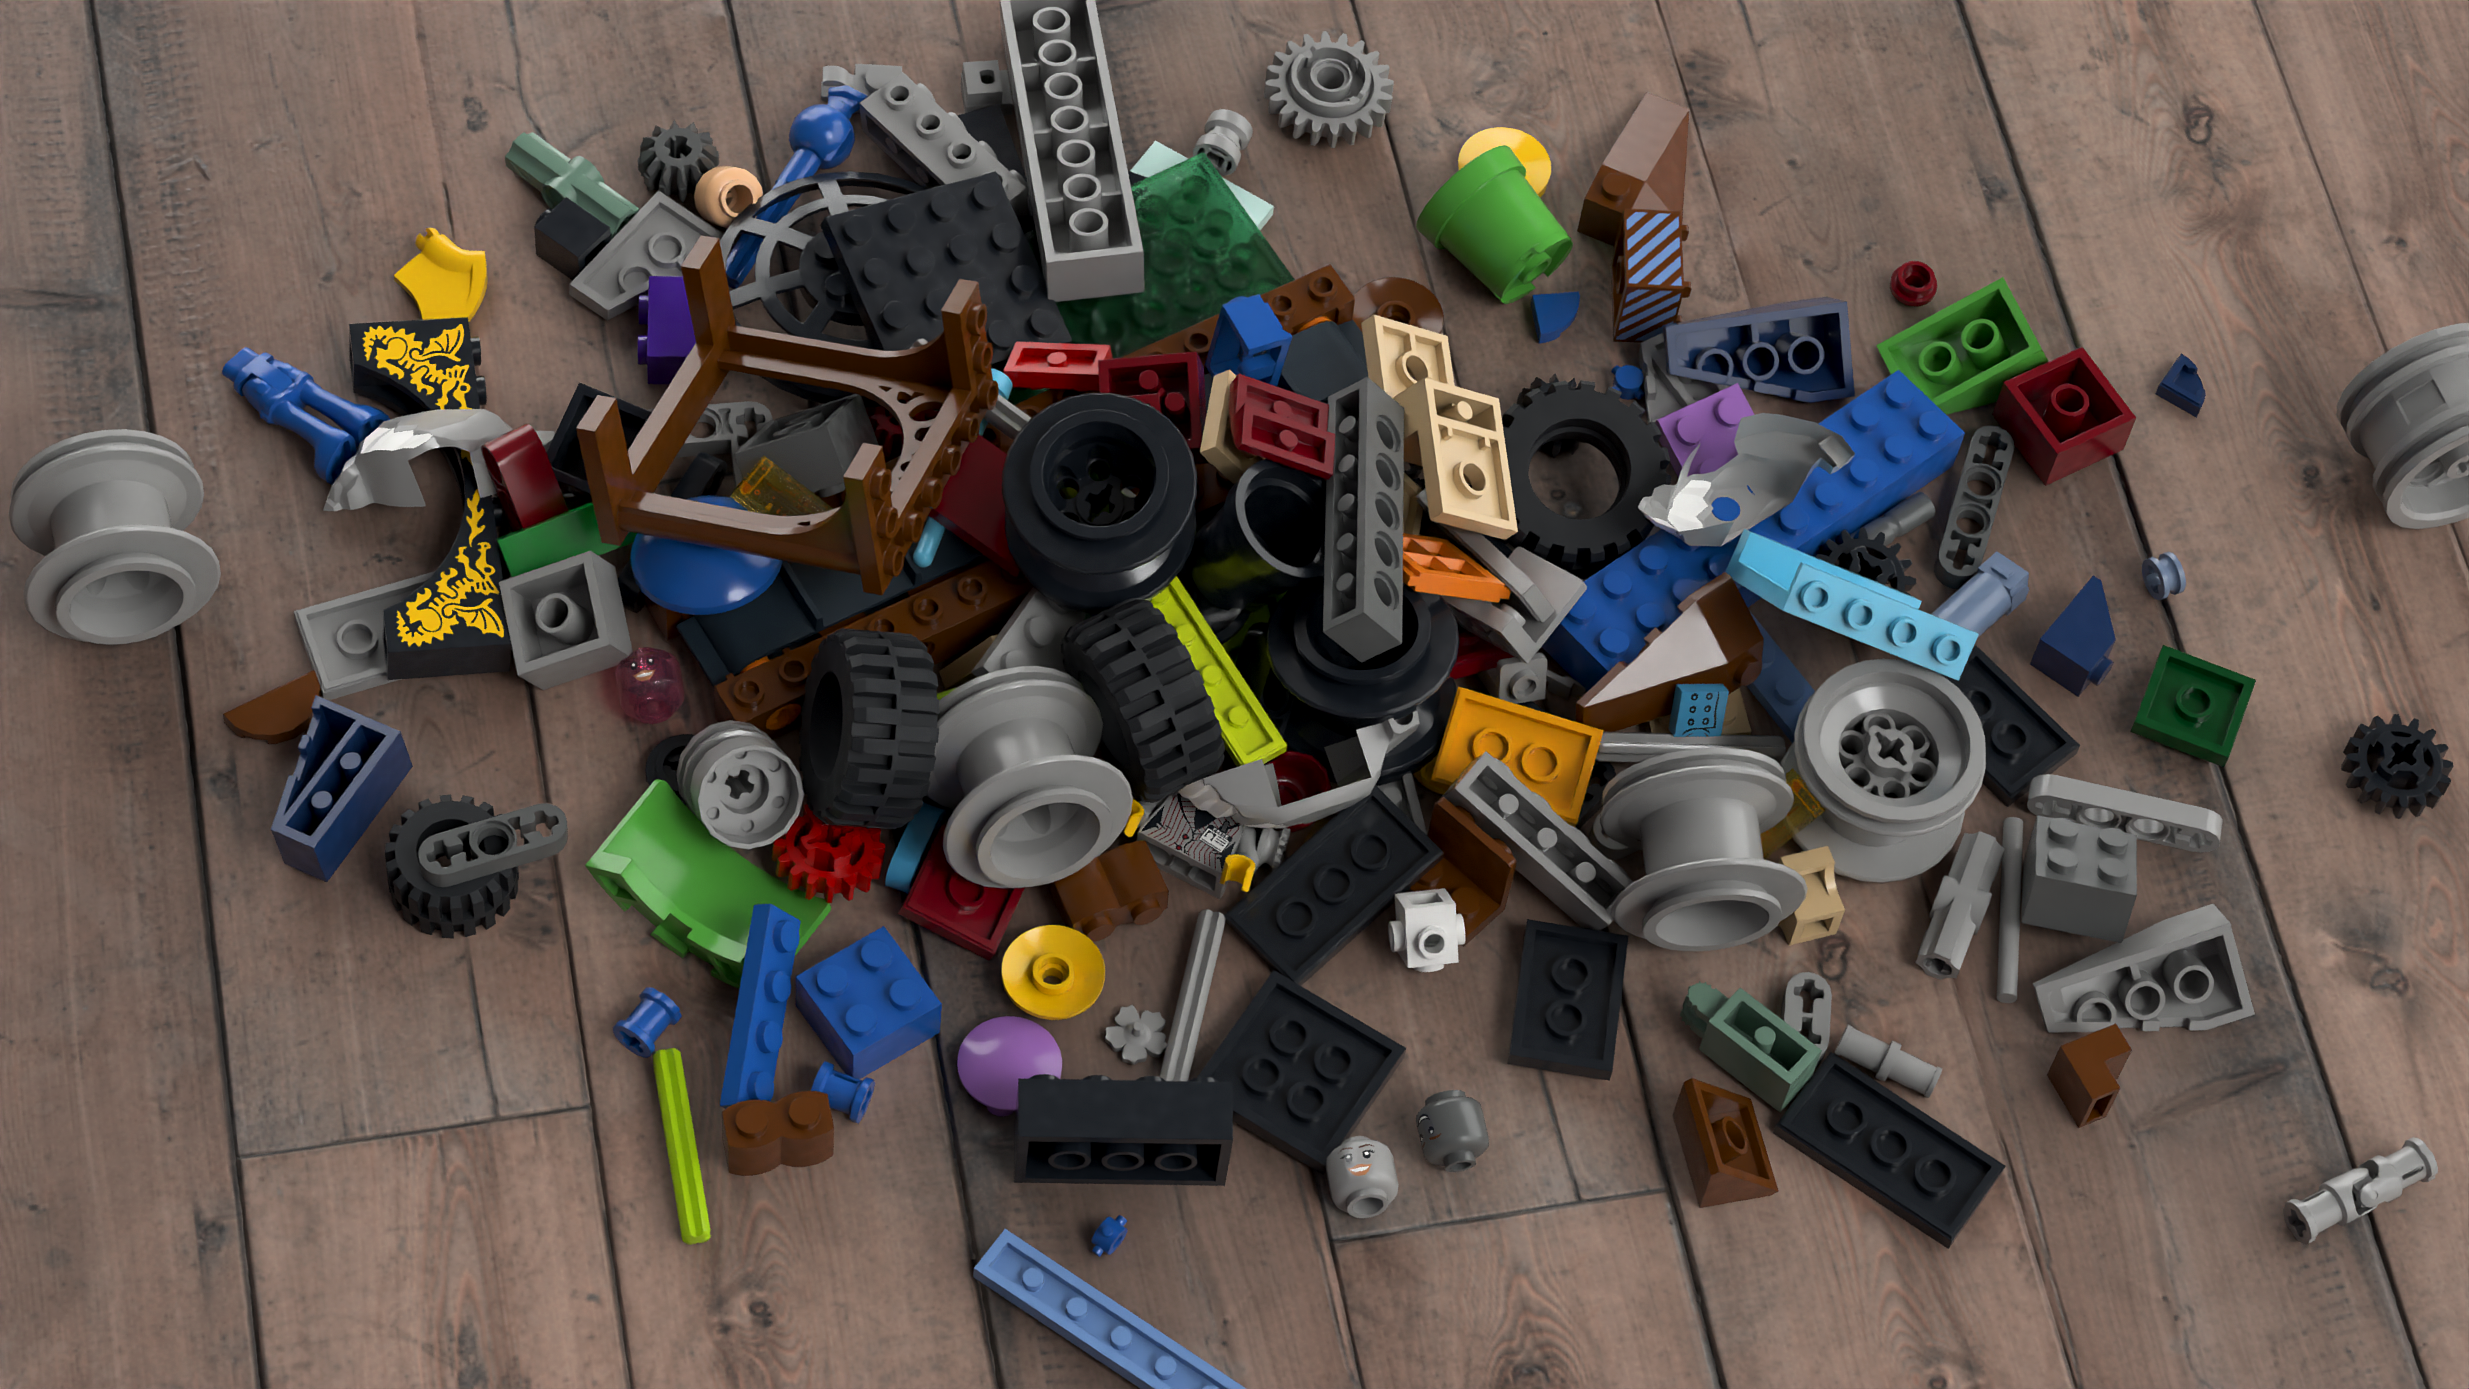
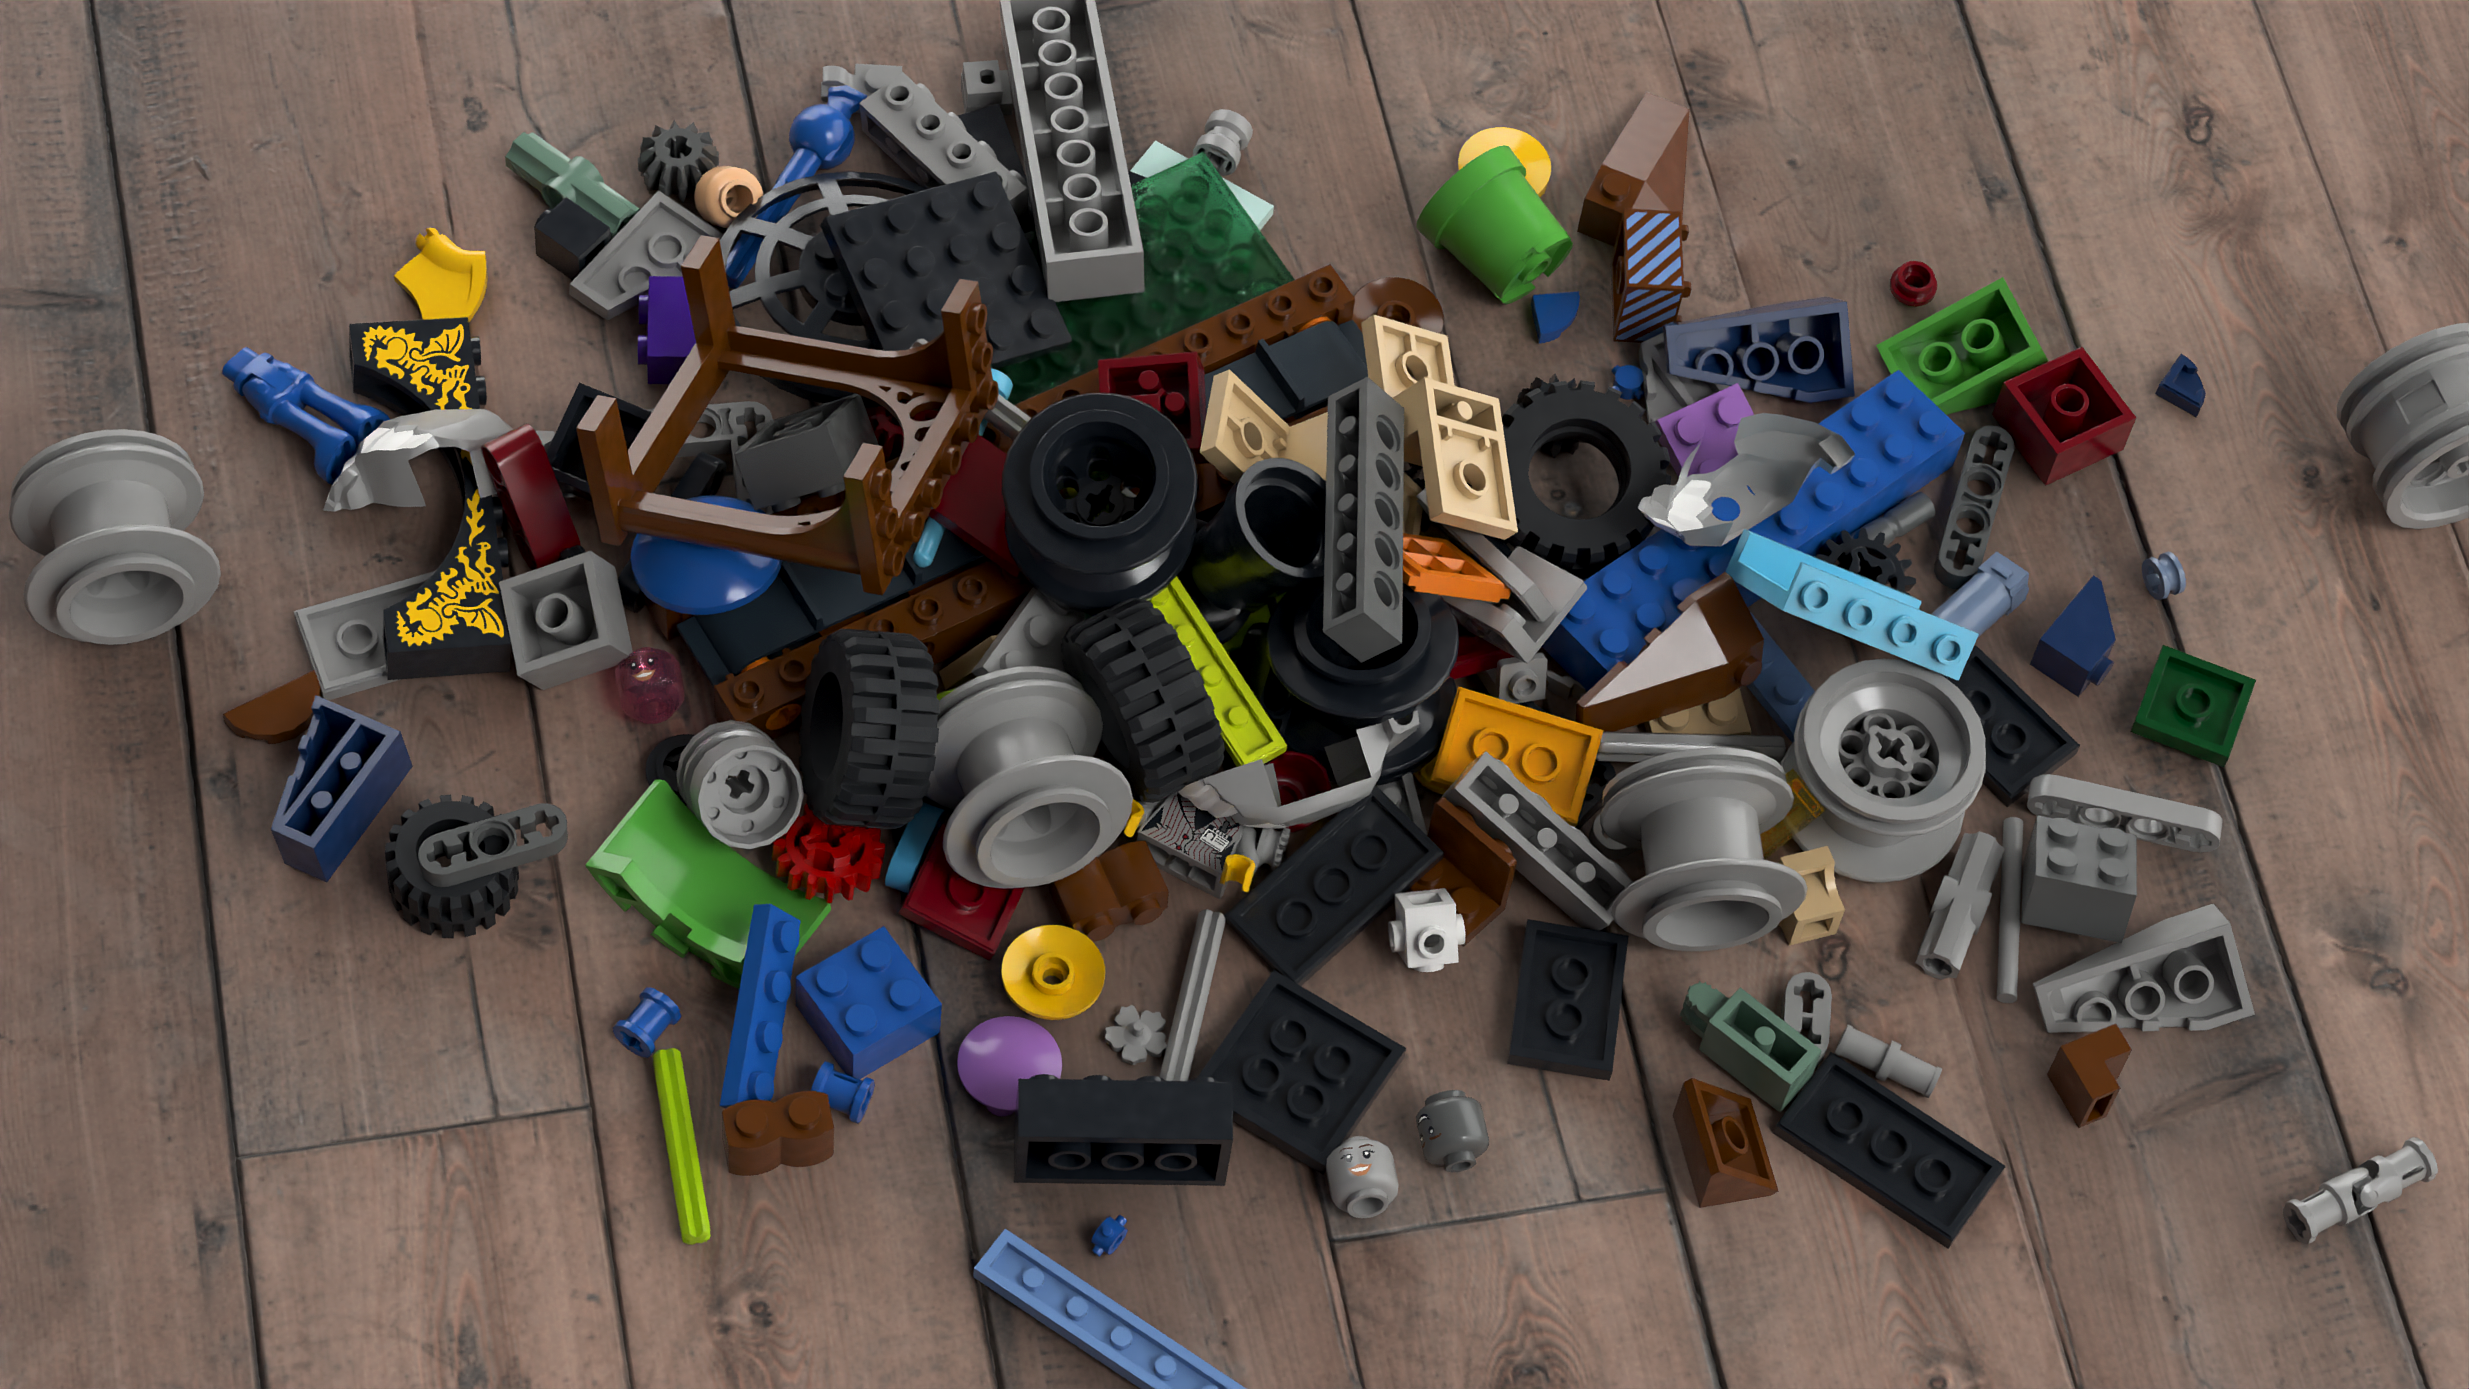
(555, 541): green tile -> none
(775, 492): clear yellow tile -> none
(1056, 365): red plate -> none
(1248, 341): blue window -> none
(1281, 426): dark red slope -> none
(1328, 89): light grey gear -> none
(1698, 710): dark azure tile -> none
(2397, 766): black gear -> none

